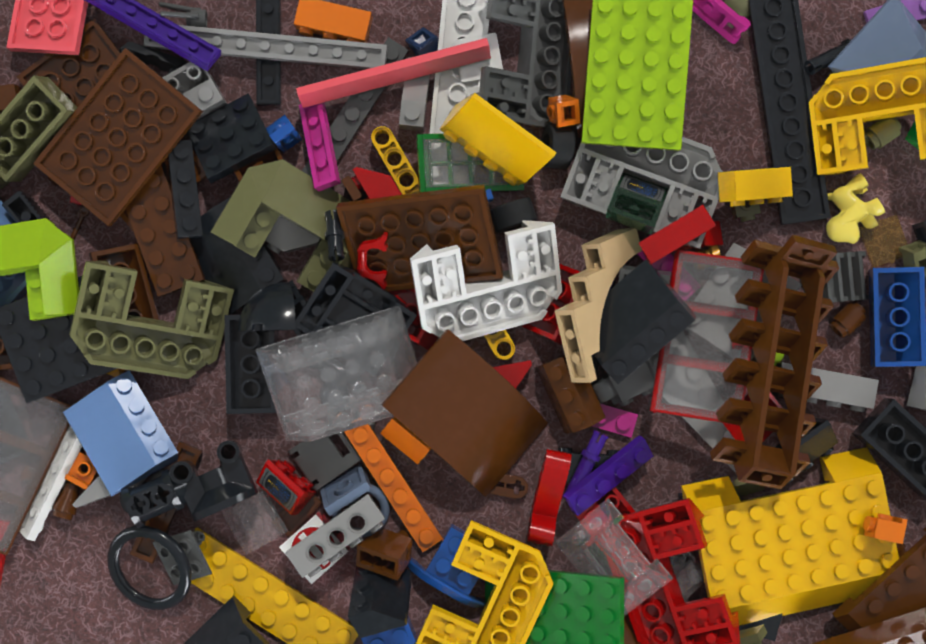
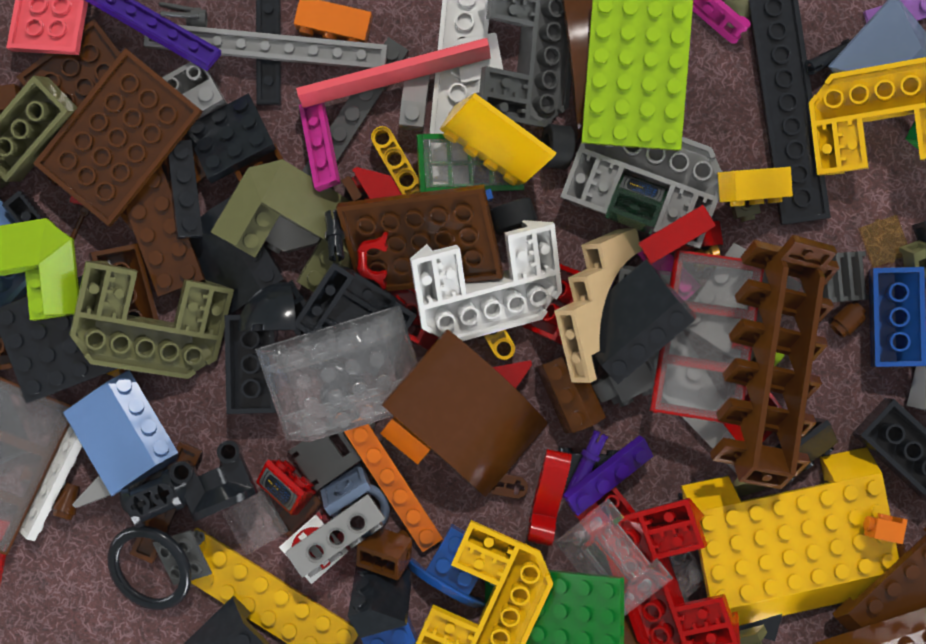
(77, 476): orange brick -> none
(150, 56): black piece -> none
(284, 134): blue plate -> none
(423, 42): dark blue slope -> none
(559, 111): orange brick -> none
(617, 421): dark pink plate -> none
(842, 389): light grey brick -> none
(853, 210): light yellow animal -> none
(882, 133): olive brick -> none

